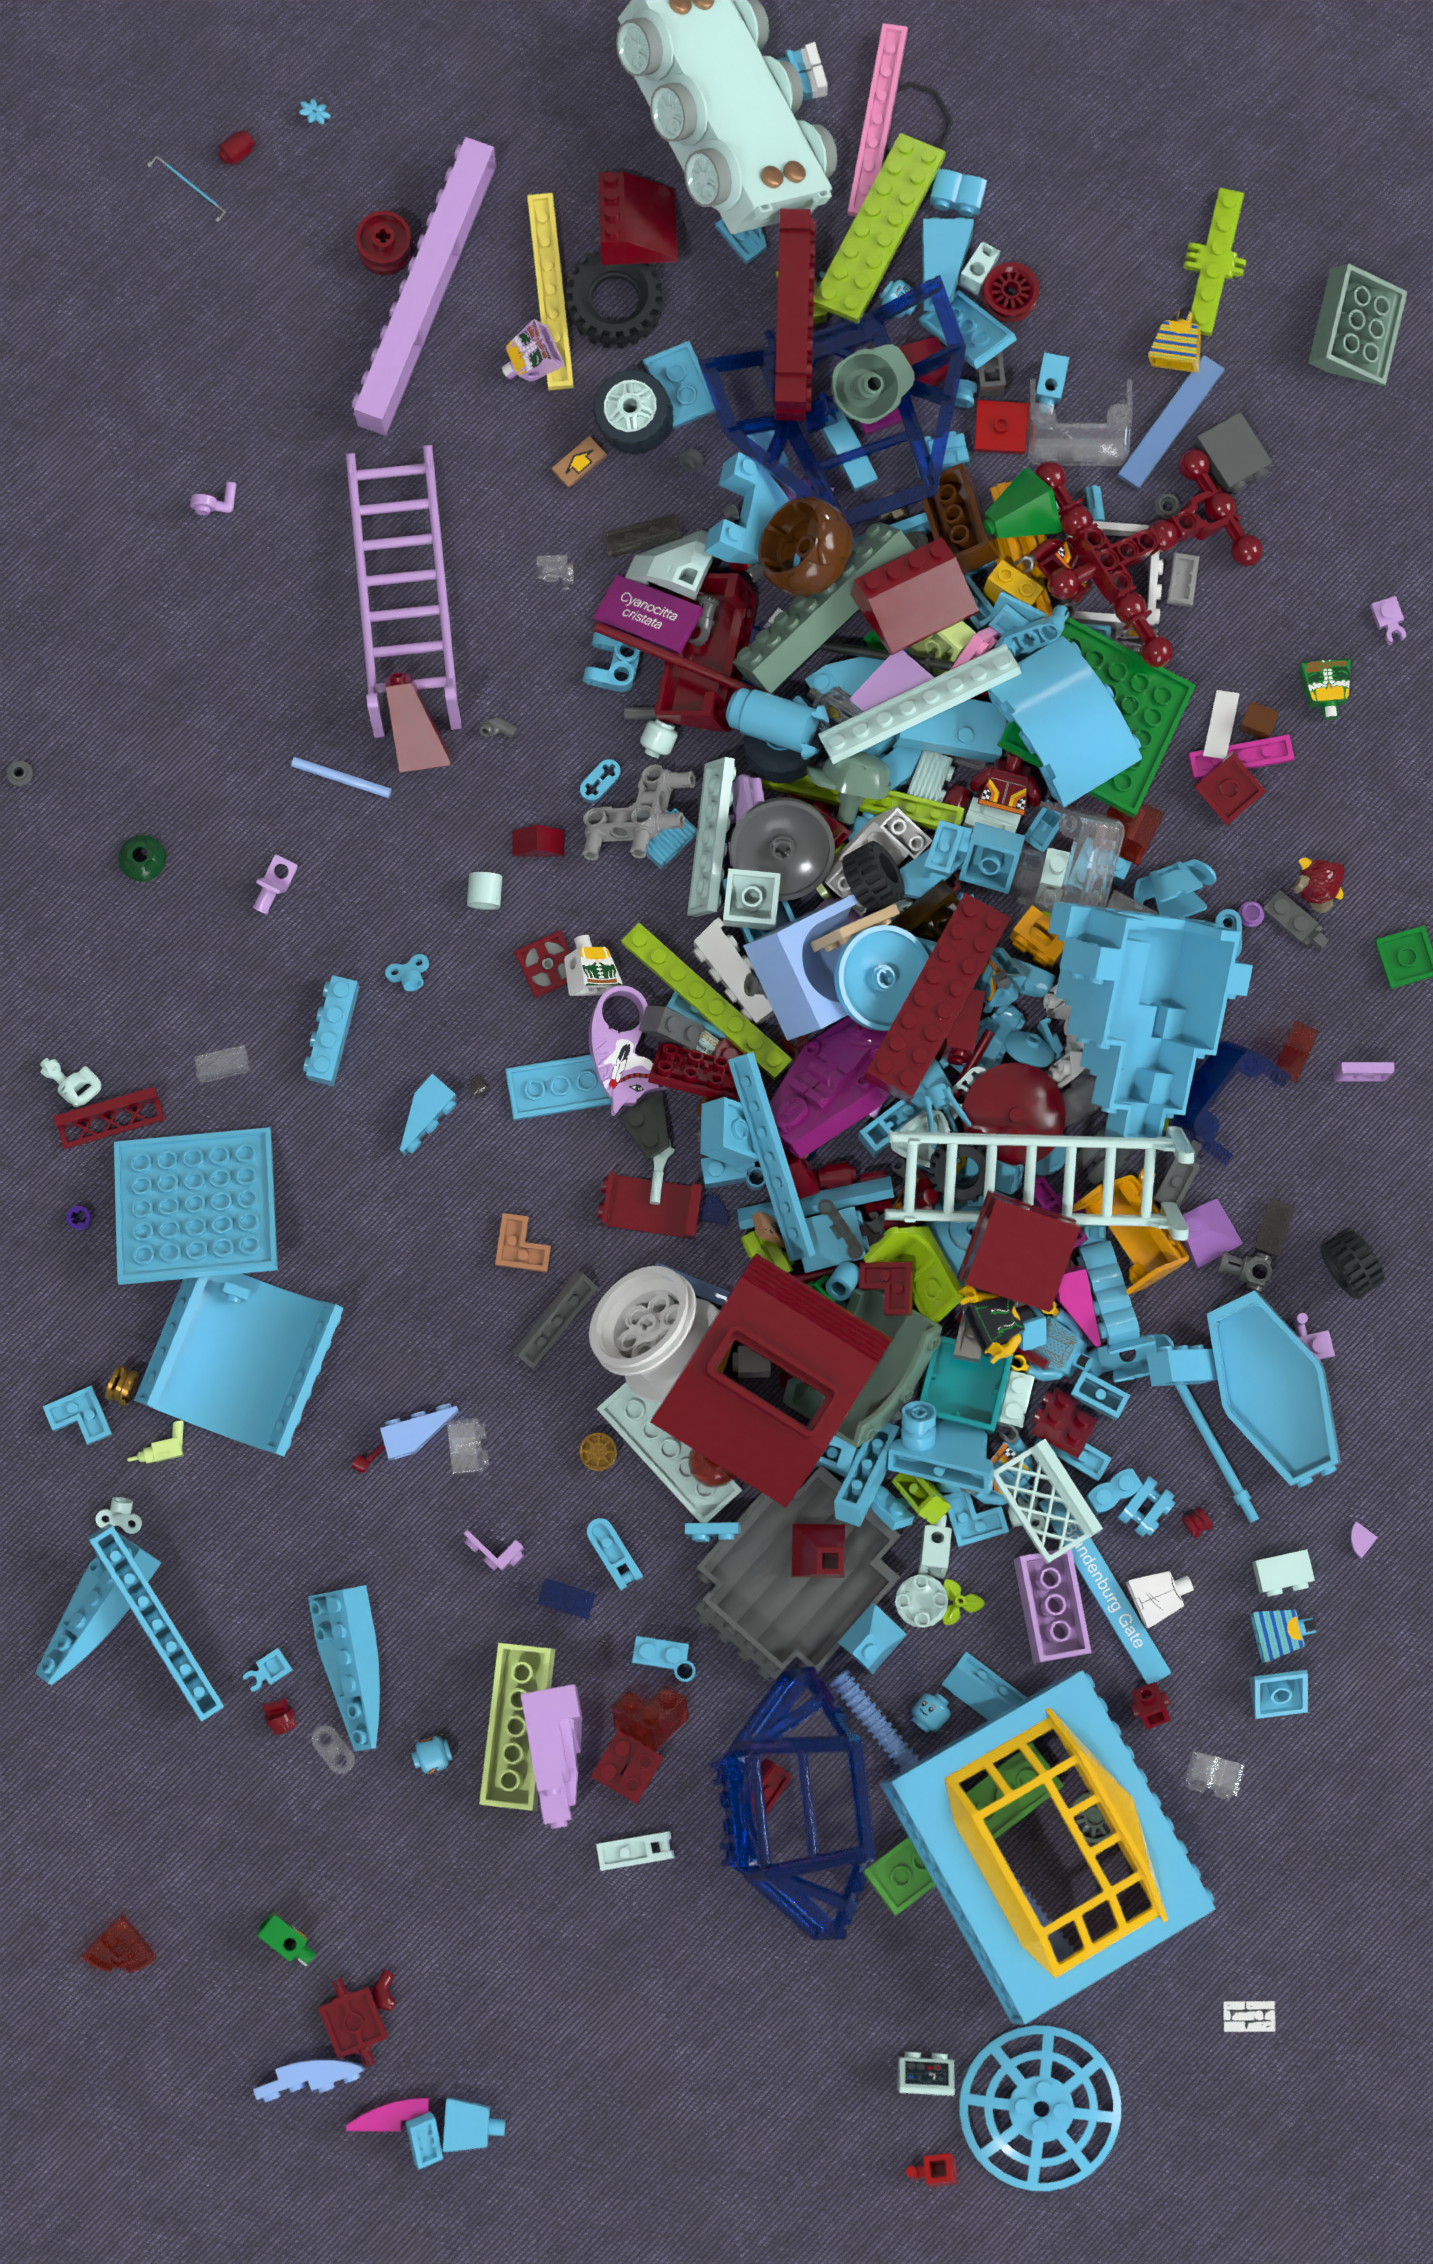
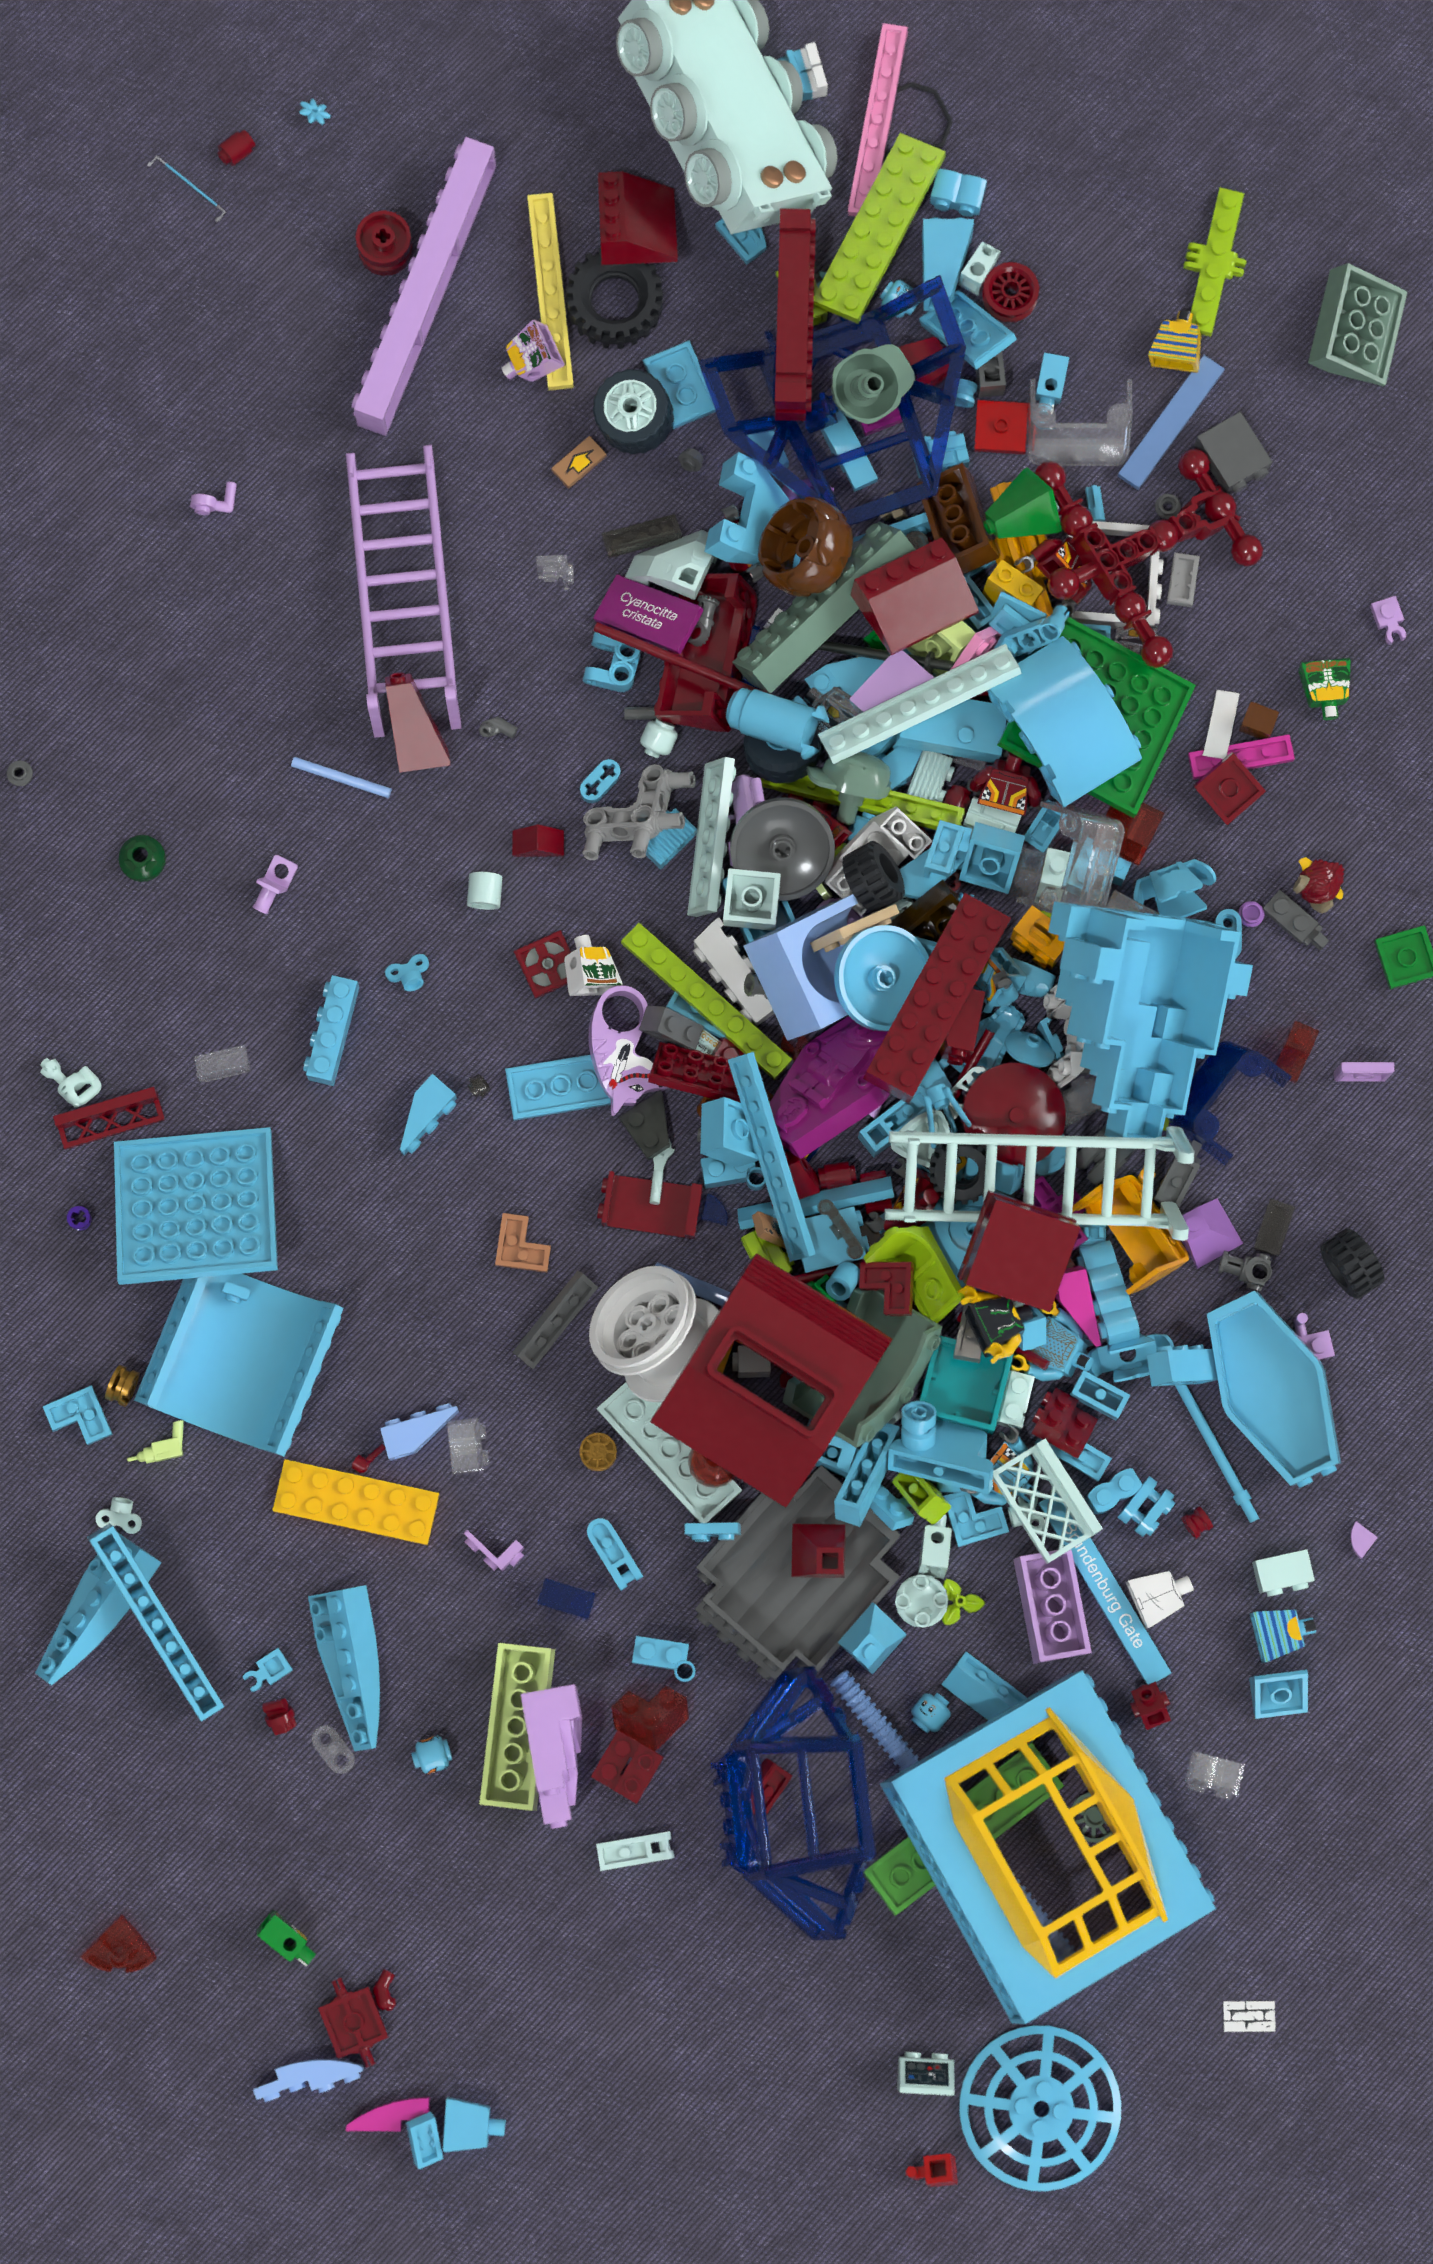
(356, 1502): none -> yellow plate

